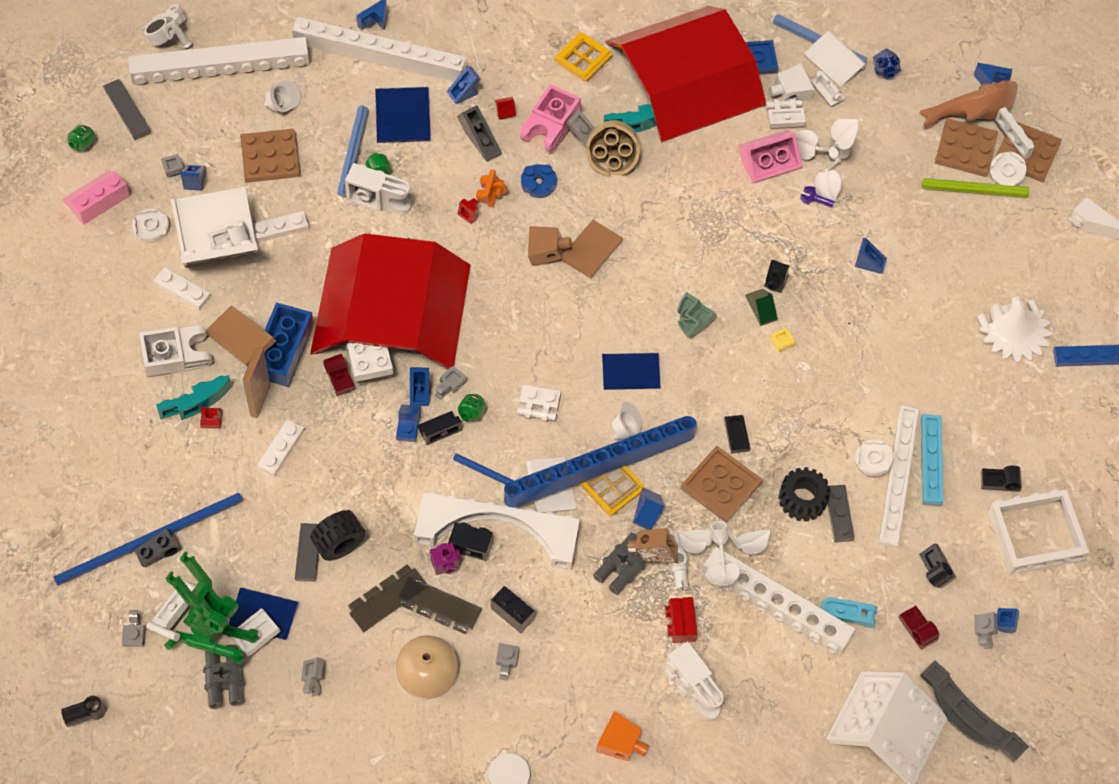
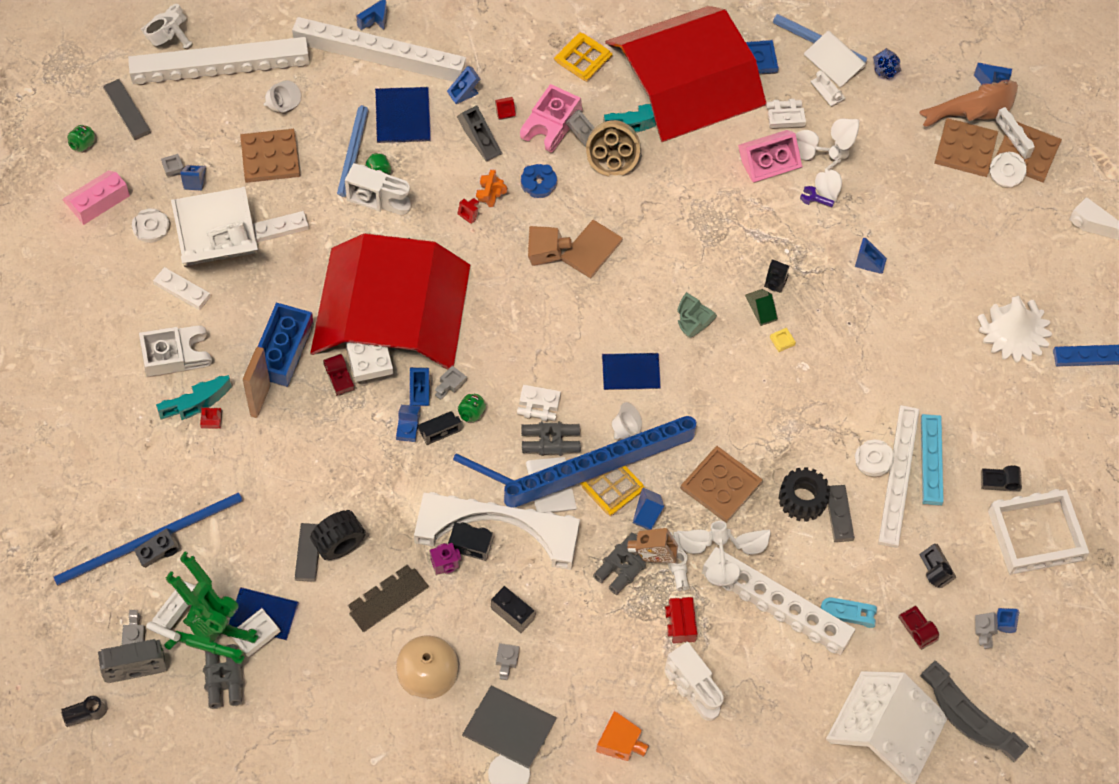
(132, 661): none -> dark grey axle
(239, 335): medium nougat tile -> none
(280, 448): white plate -> none
(311, 673): light grey plate -> none
(443, 604): clear smoke windscreen -> none
(509, 726): none -> dark grey piece
(556, 431): none -> dark grey pin
(737, 434): black tile -> none
(792, 85): white torso -> none
(975, 187): lime axle -> none

